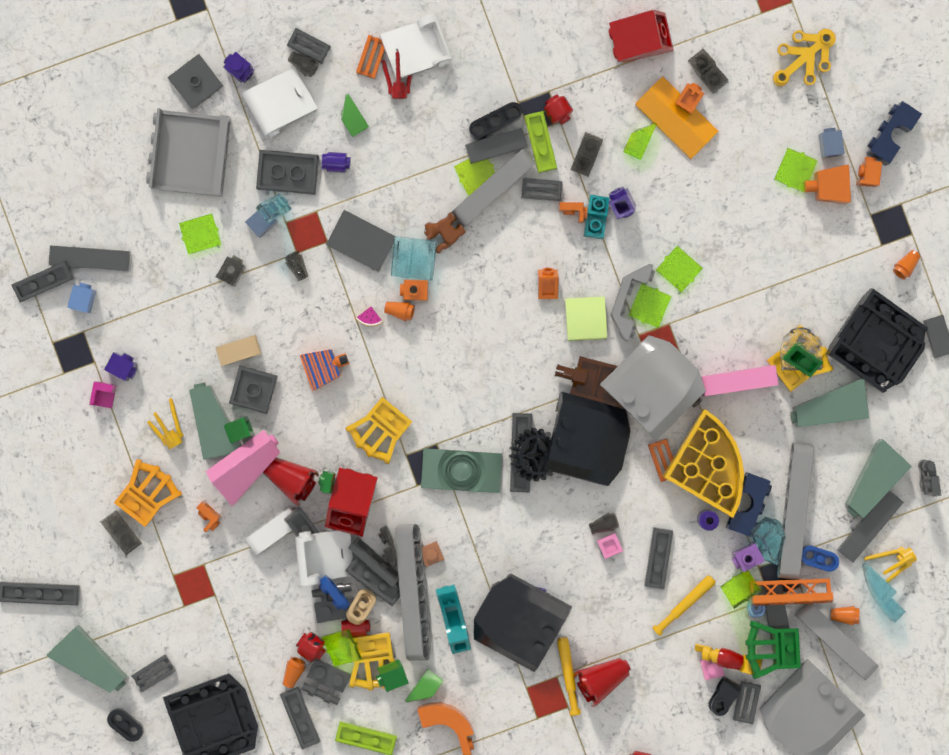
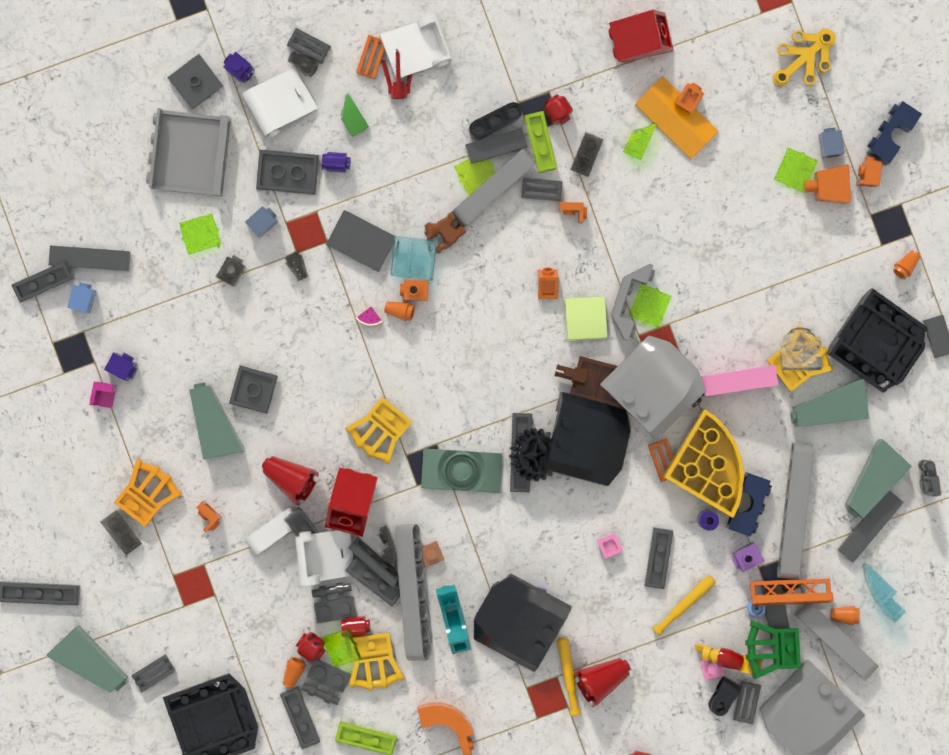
(124, 726): black plate -> none
(169, 438): yellow plant -> none
(238, 350): tan slope -> none
(239, 429): green slope -> none
(243, 466): bright pink slope -> none
(273, 208): clear light blue plate -> none
(323, 367): torso -> none
(326, 481): green slope -> none
(339, 599): blue plate -> none
(361, 608): tan plate -> none
(392, 676): green brick -> none
(425, 687): bright green slope -> none
(596, 216): teal slope -> none
(604, 524): clear smoke cone -> none
(622, 202): dark purple brick -> none
(679, 269): clear neon green piece -> none
(708, 71): clear smoke slope -> none
(740, 588): clear neon green piece -> none
(769, 539): clear light blue slope -> none
(802, 359): green slope -> none
(819, 557): blue plate -> none
(905, 559): yellow plant -> none

